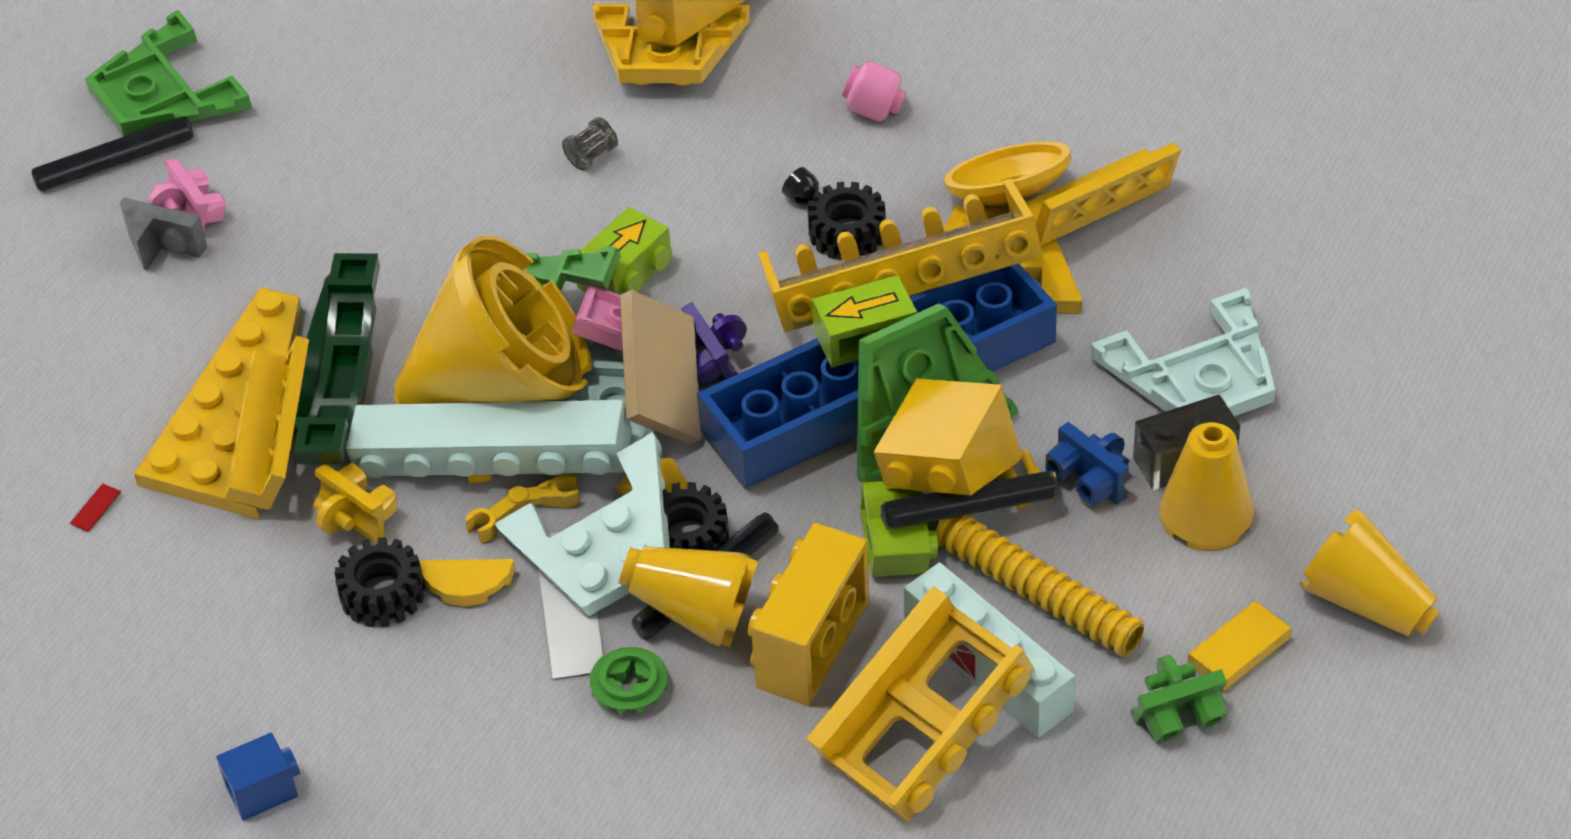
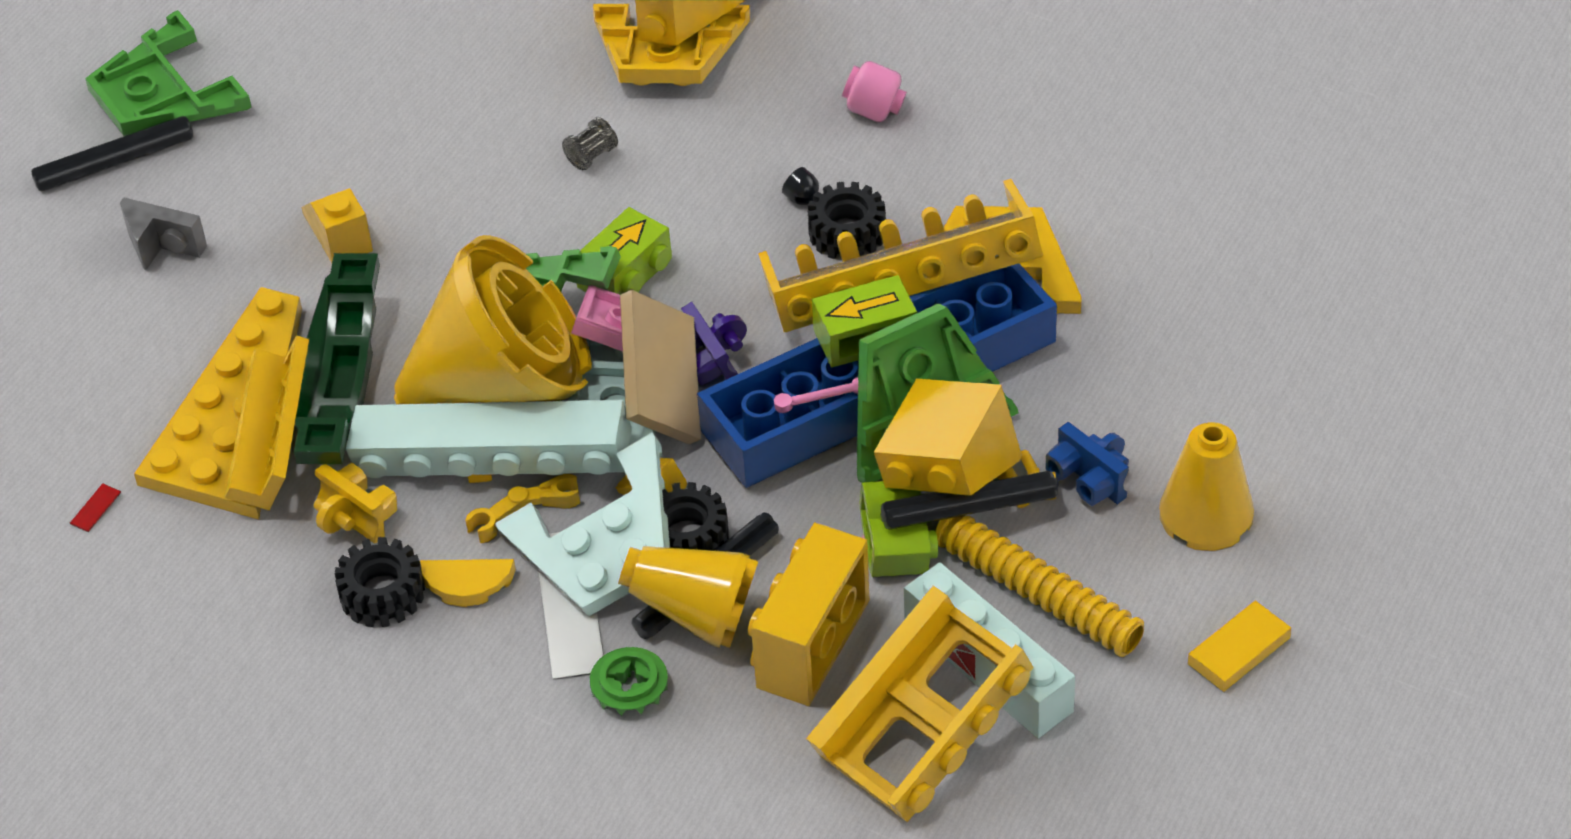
(188, 193): bright pink hips -> none
(258, 775): blue brick -> none
(339, 224): none -> yellow slope
(784, 402): none -> bright pink hinge
(1029, 165): yellow dish -> none
(1103, 192): yellow fence -> none
(1160, 706): bright green hips -> none
(1163, 436): clear smoke brick -> none
(1224, 365): light aqua wing -> none
(1371, 579): yellow cone -> none

